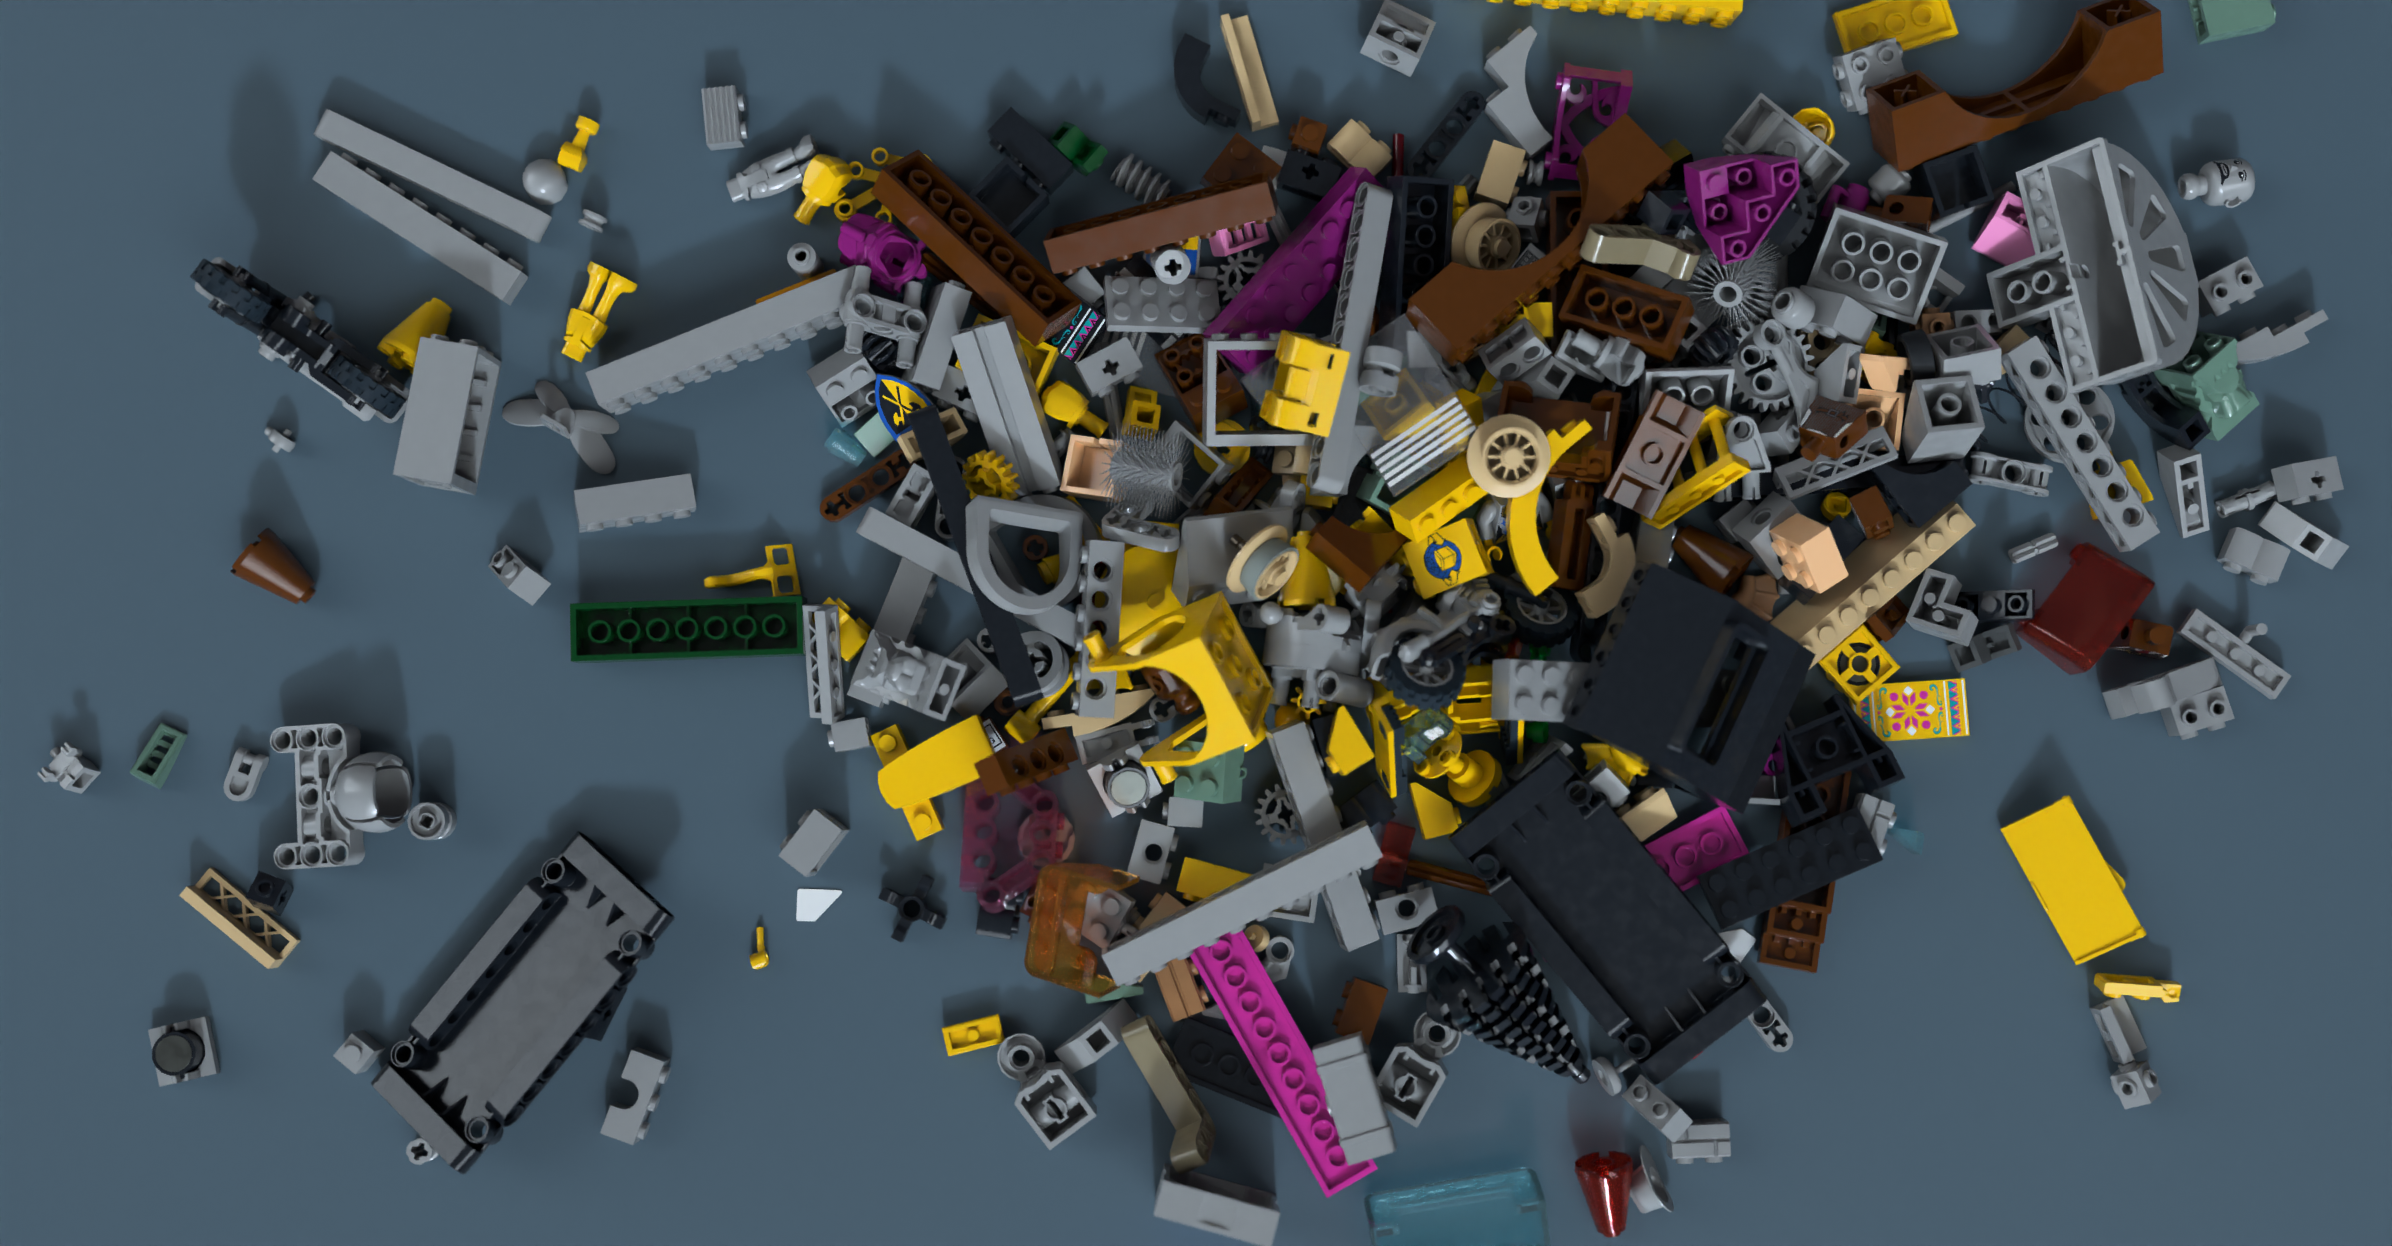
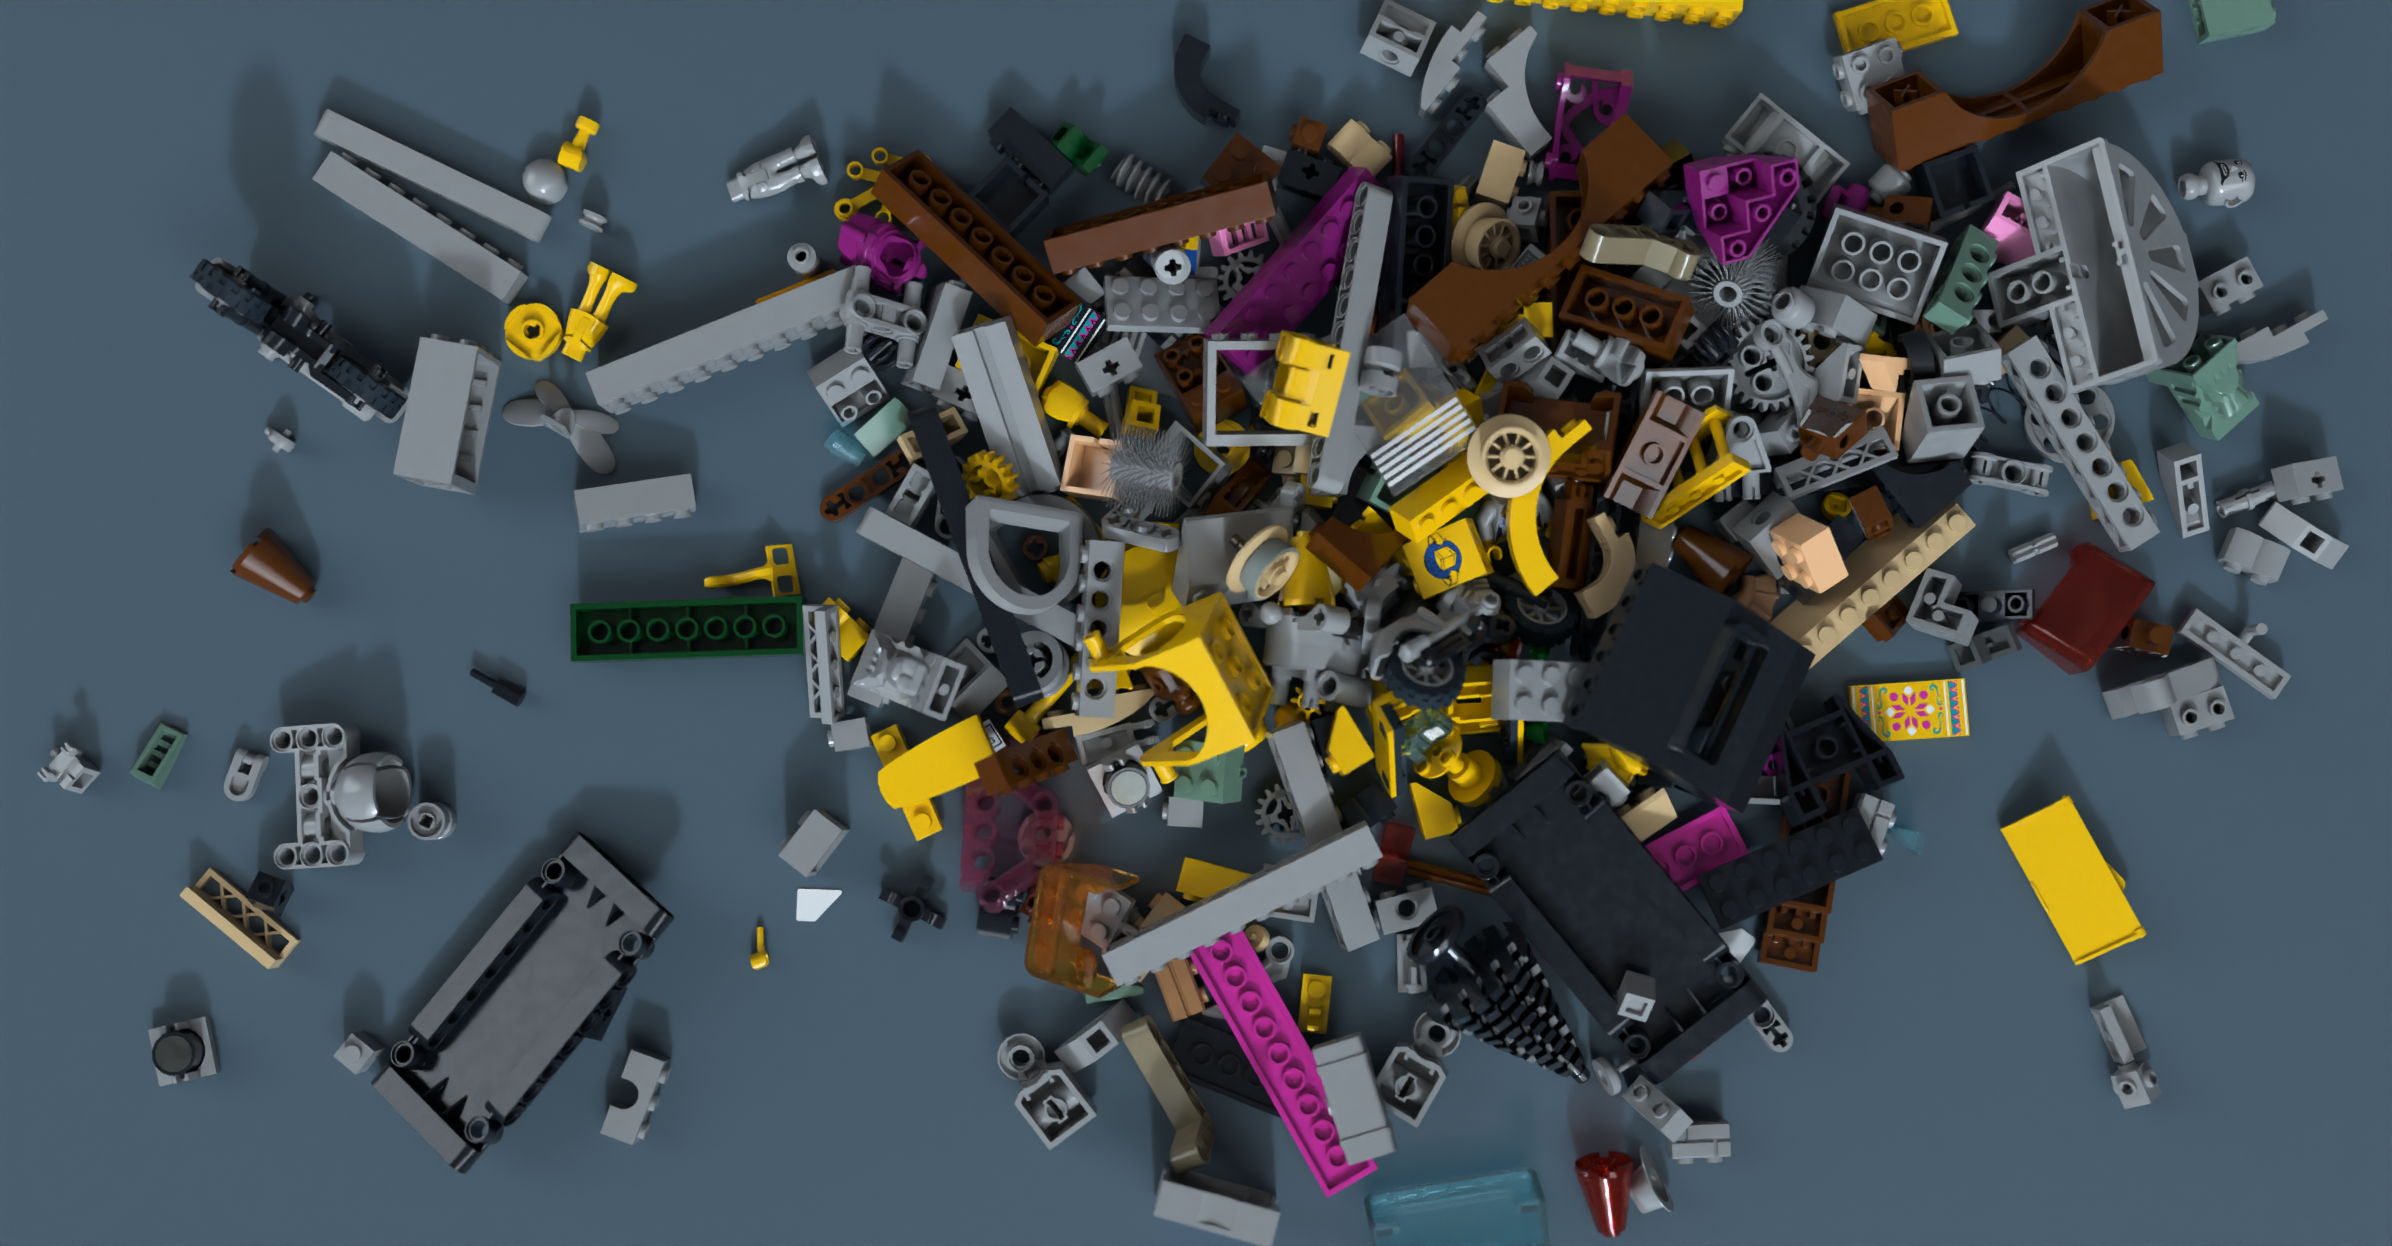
(403, 340): yellow cone -> none
(416, 1154): light grey bush -> none
(501, 688): none -> black axle
(519, 575): light grey slope -> none
(538, 347): none -> yellow plate
(723, 117): light grey brick -> none
(822, 185): yellow piece -> none
(896, 399): shield -> none
(945, 273): reddish brown axle -> none
(973, 1034): yellow plate -> none
(1148, 834): light grey brick -> none
(1249, 72): tan fence -> none
(1314, 1003): none -> yellow plate
(1360, 1008): reddish brown brick -> none
(1442, 70): none -> light grey slope
(1636, 996): none -> light grey brick
(1818, 123): yellow hair -> none
(1857, 664): yellow piece -> none
(1962, 280): none -> sand green brick
(2138, 986): yellow hinge -> none
(2163, 413): black arch -> none

